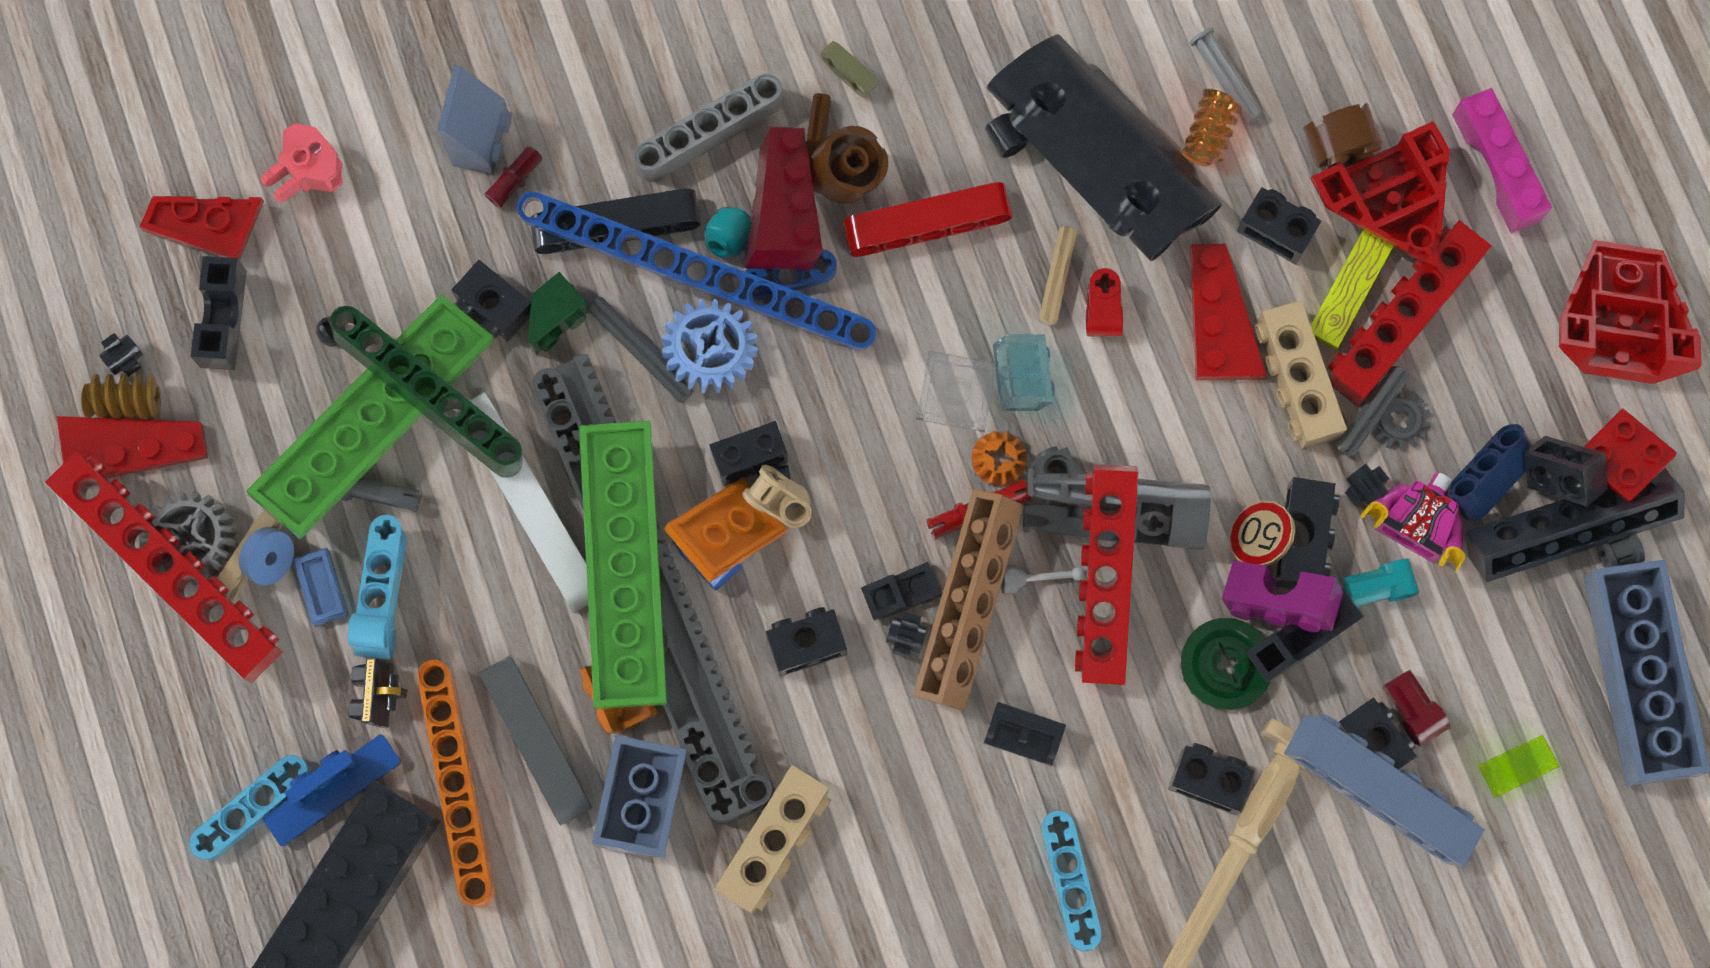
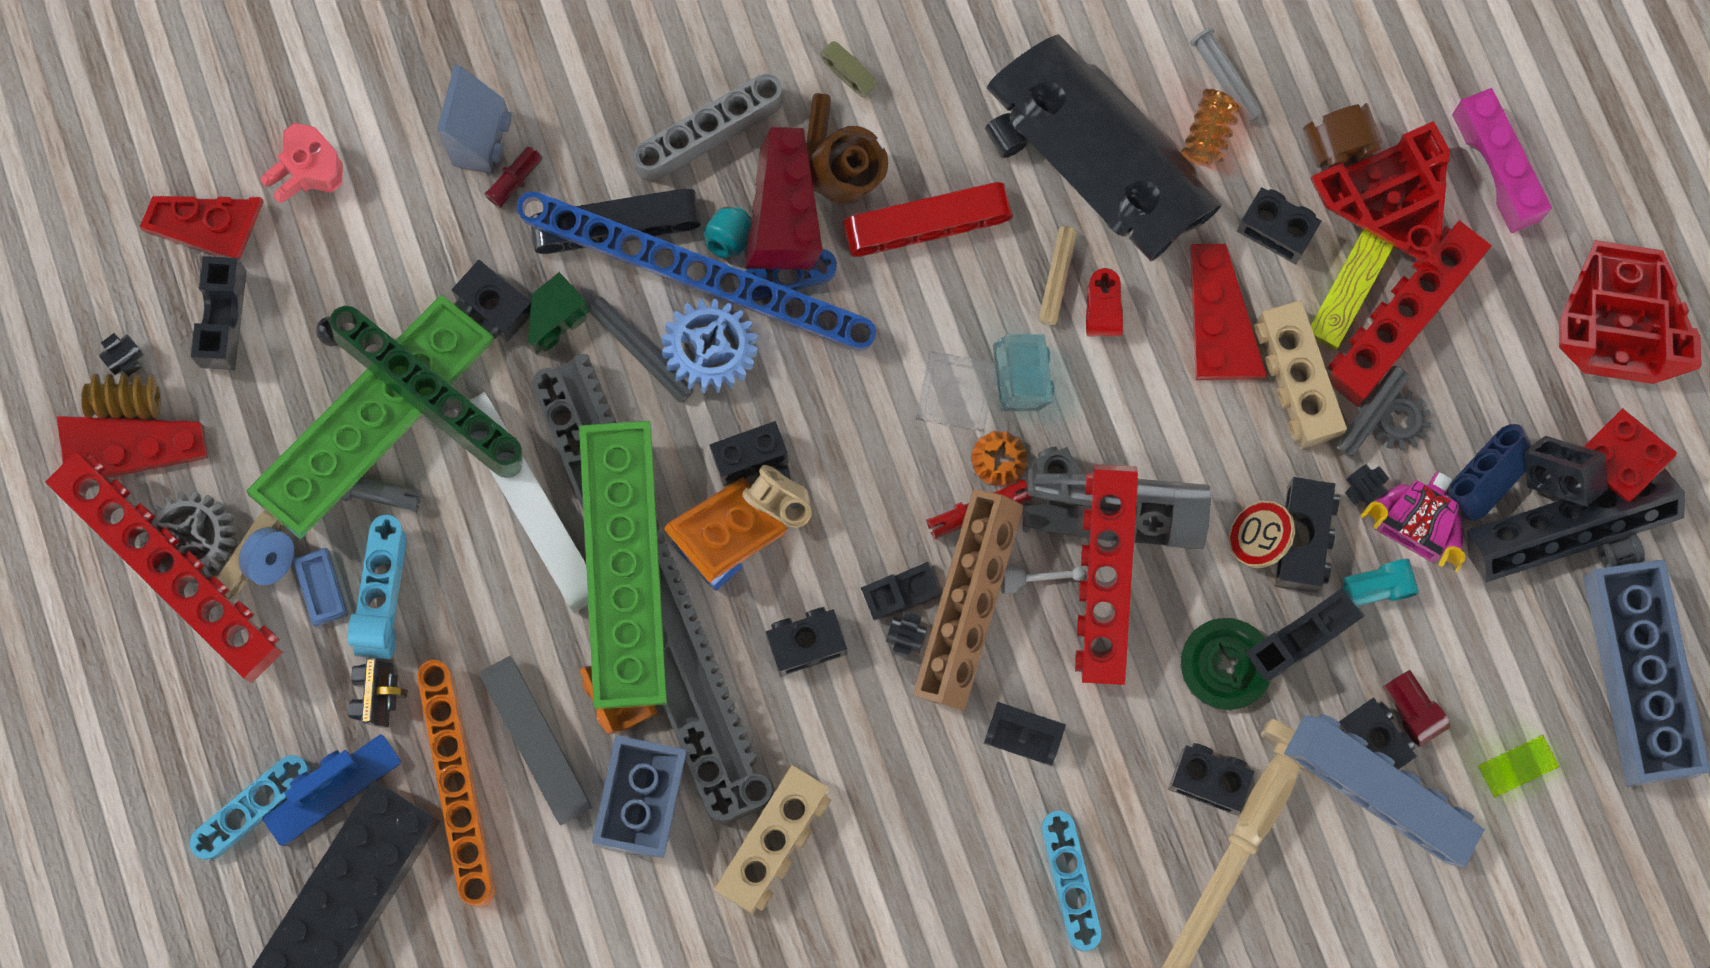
(1309, 605): magenta arch -> none

